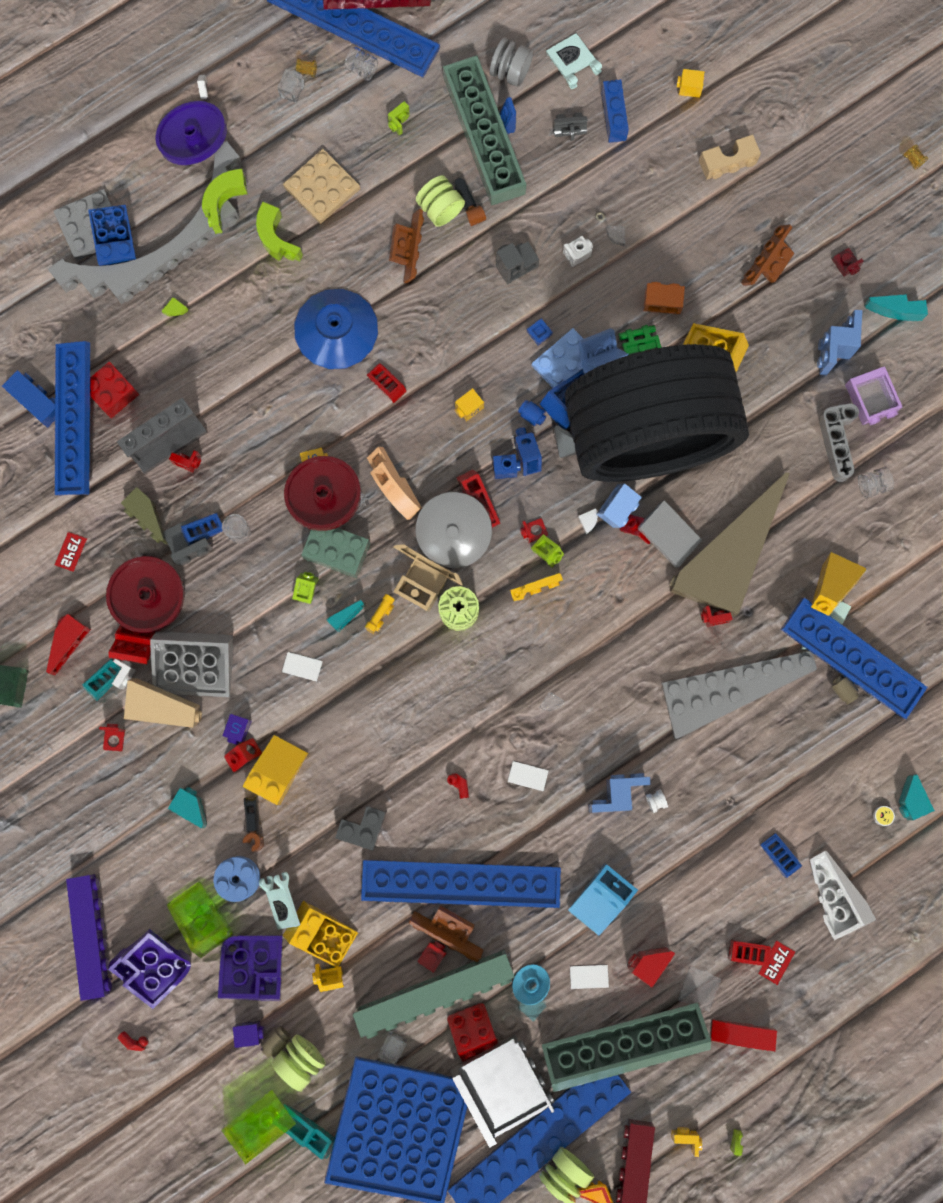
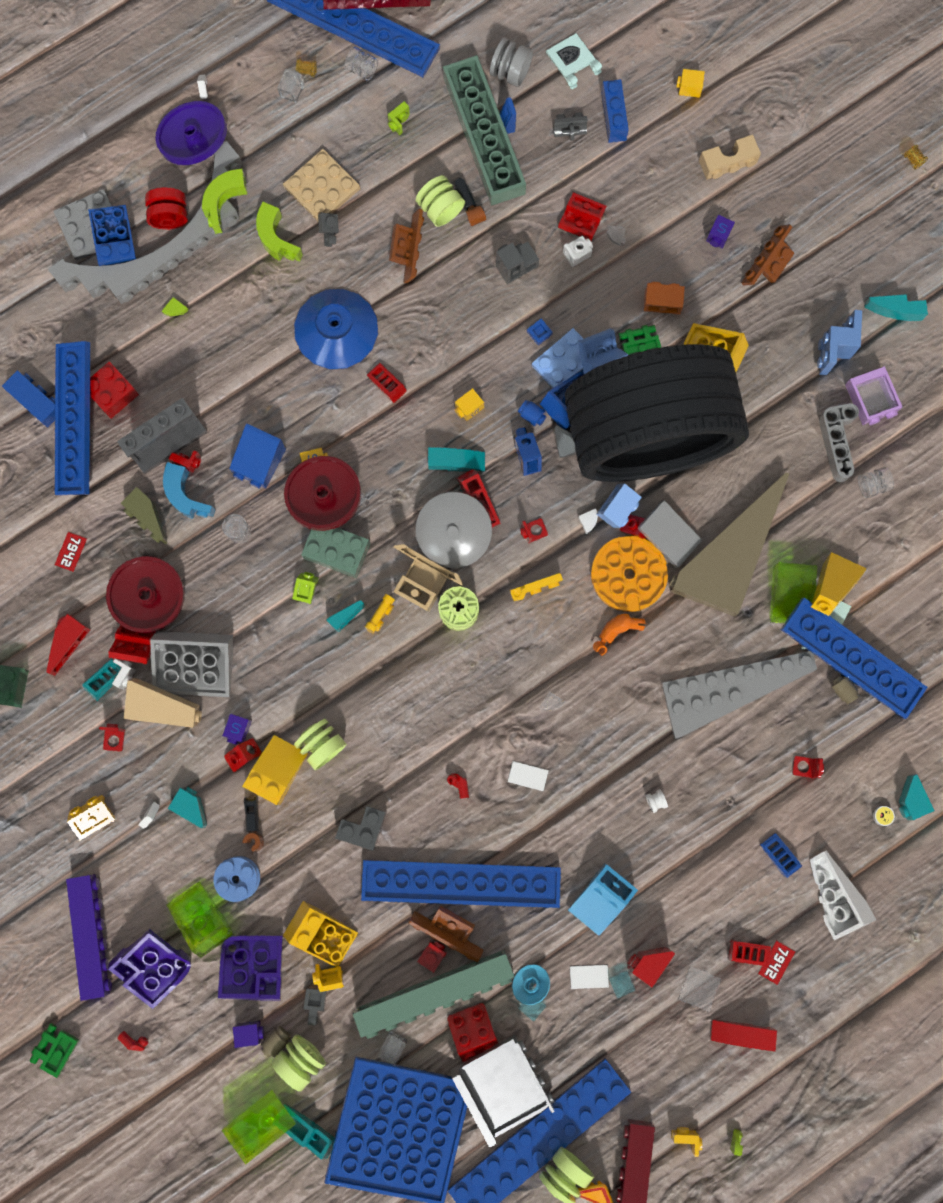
(59, 1053): none -> green plate
(90, 817): none -> bracket
(149, 815): none -> white tile
(166, 208): none -> red wheel
(174, 487): none -> dark azure arch
(181, 552): dark grey bracket -> none
(199, 523): blue slope -> none
(257, 457): none -> blue slope
(280, 901): light aqua flag -> none
(302, 666): white sticker -> none
(314, 1002): none -> dark grey plate
(320, 744): none -> yellowish green wheel
(329, 226): none -> dark grey plate
(392, 485): light nougat slope -> none
(455, 459): none -> teal slope
(506, 466): blue brick -> none
(548, 550): lime bracket -> none
(582, 216): none -> red slope
(614, 627): none -> orange arm
(619, 793): medium blue bracket -> none
(622, 984): none -> clear light blue plate
(626, 593): none -> light orange plate
(626, 1047): sand green brick -> none
(719, 617): red bracket -> none
(720, 231): none -> dark purple brick
(788, 587): none -> clear neon green slope
(815, 769): none -> red bracket
(847, 262): dark red bracket -> none

